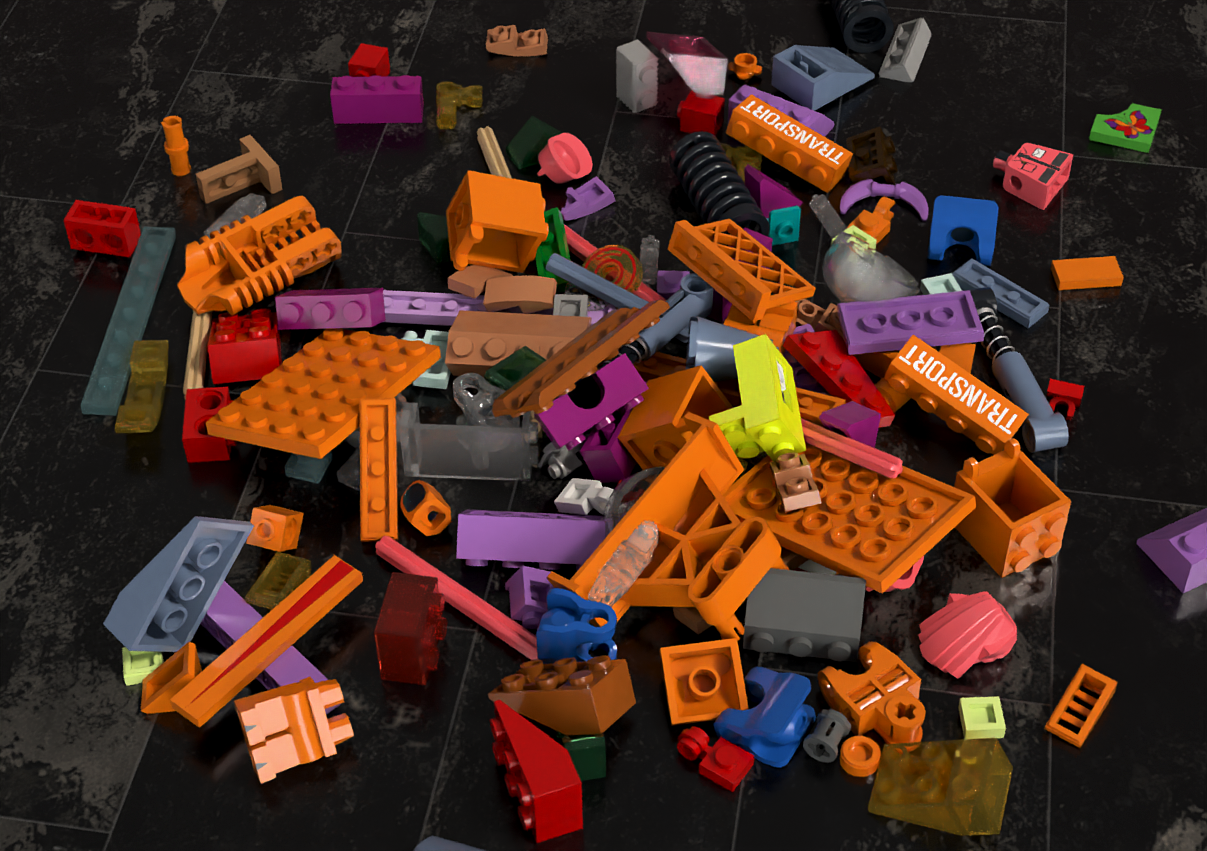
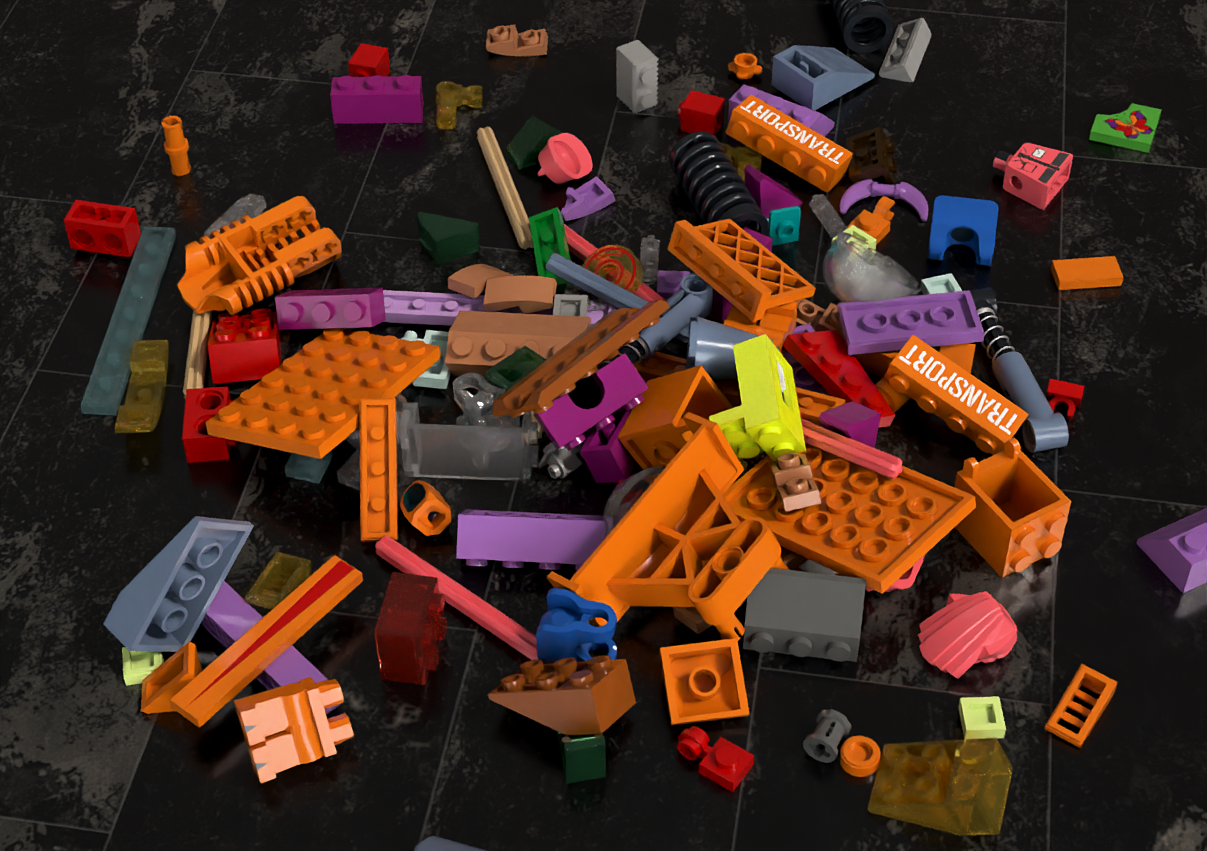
(239, 173): medium nougat bracket -> none
(275, 528): orange brick -> none
(495, 222): orange container -> none
(528, 601): medium lavender brick -> none
(538, 774): red slope -> none
(582, 496): white plate -> none
(625, 565): clear hinge -> none
(693, 62): clear pink slope -> none
(777, 723): blue piece -> none
(878, 697): orange piece -> none
(1010, 298): sand blue tile -> none

